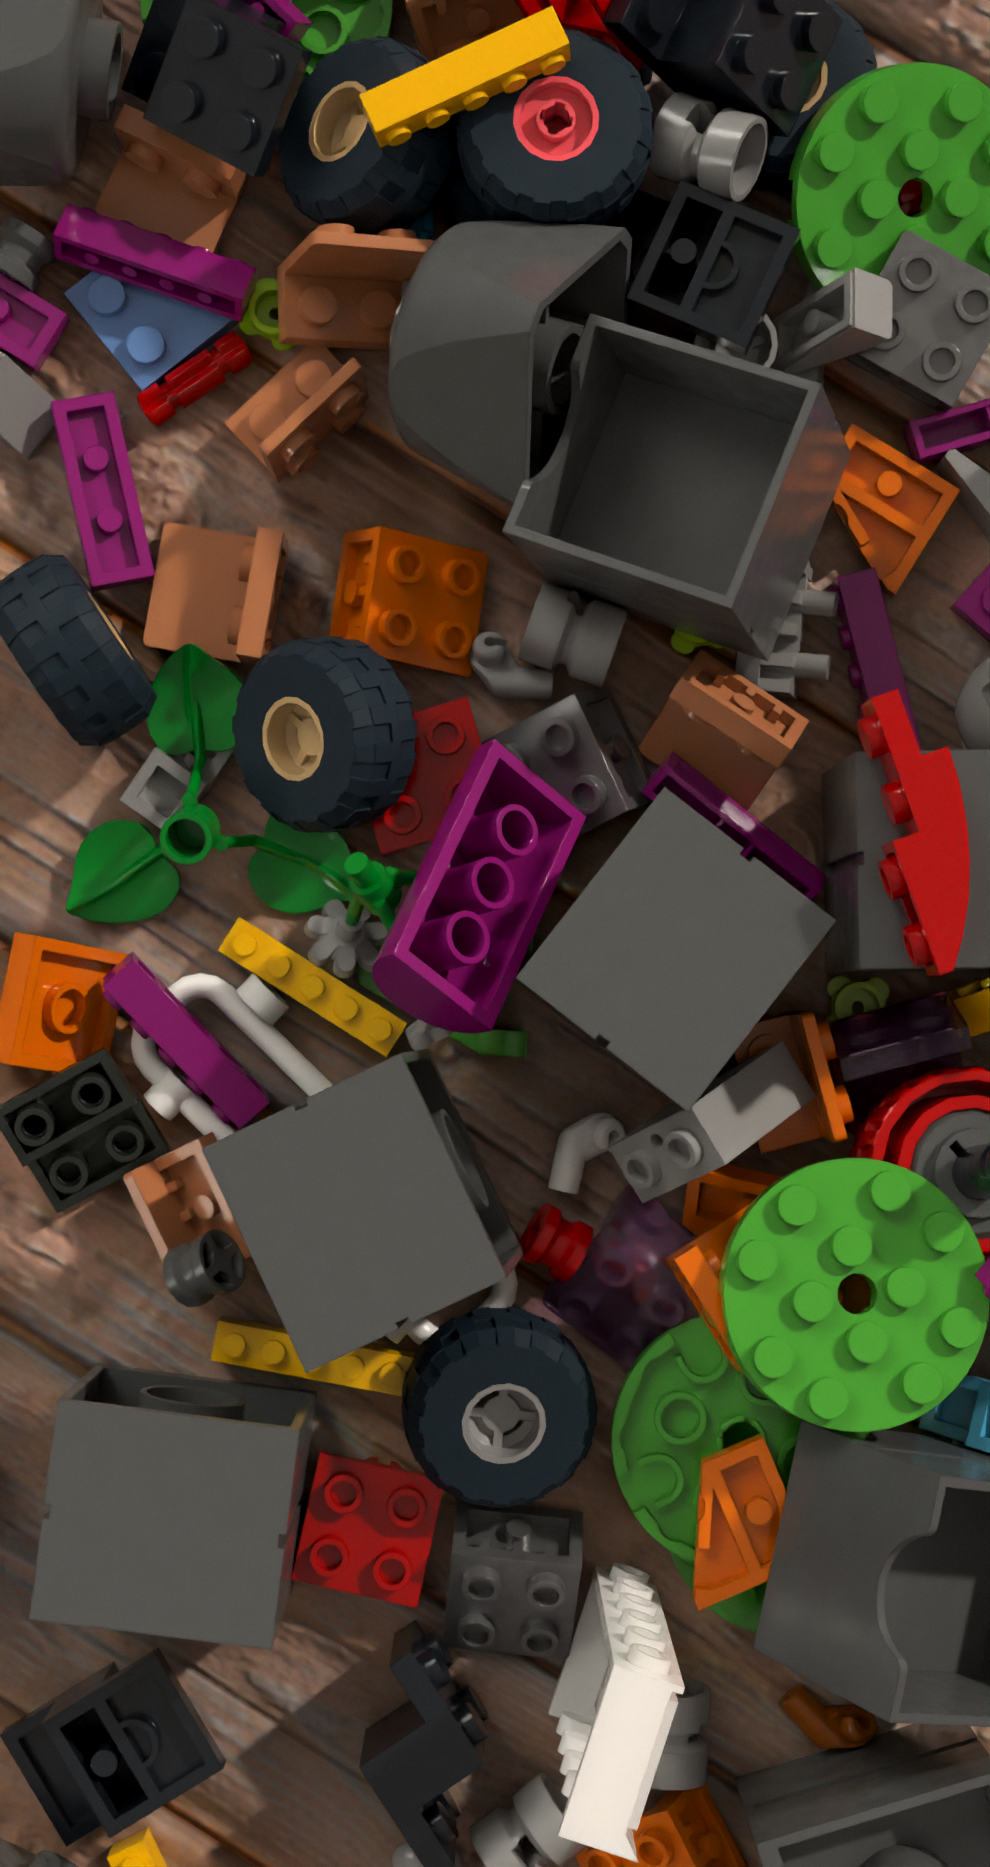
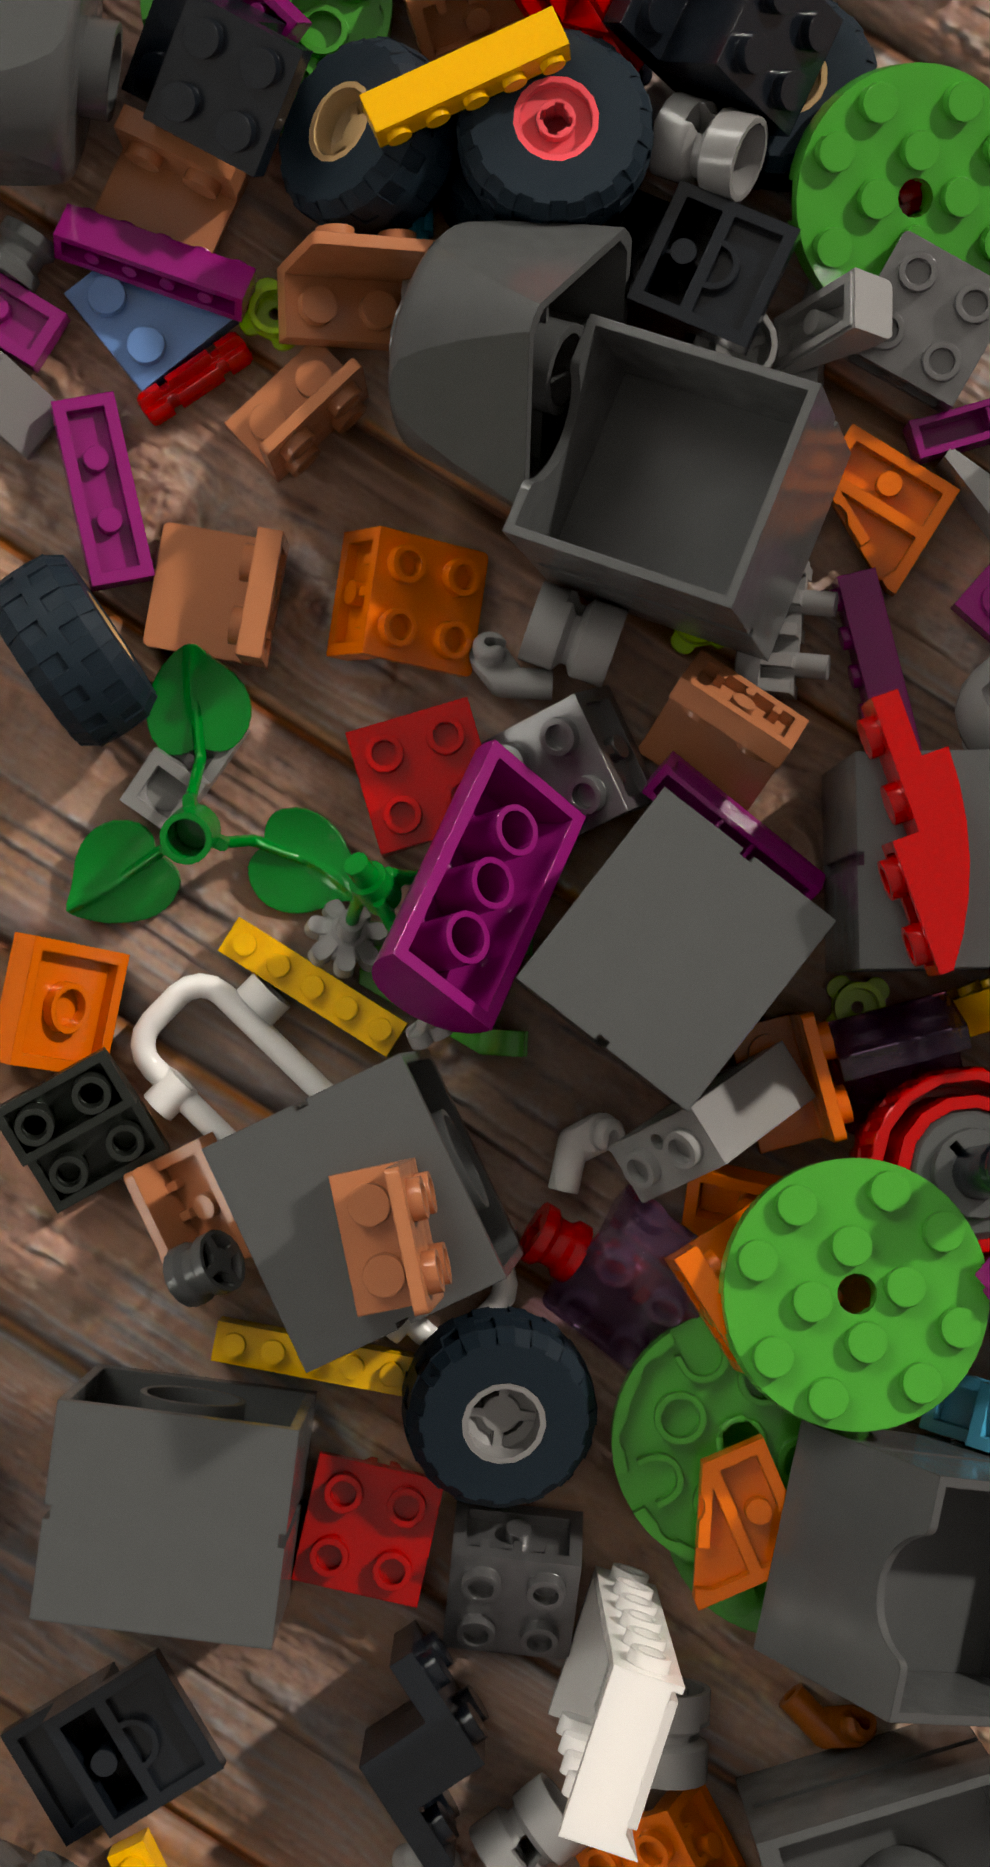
(184, 1041): magenta piece -> none
(324, 734): black wheel -> none
(389, 1237): none -> nougat bracket

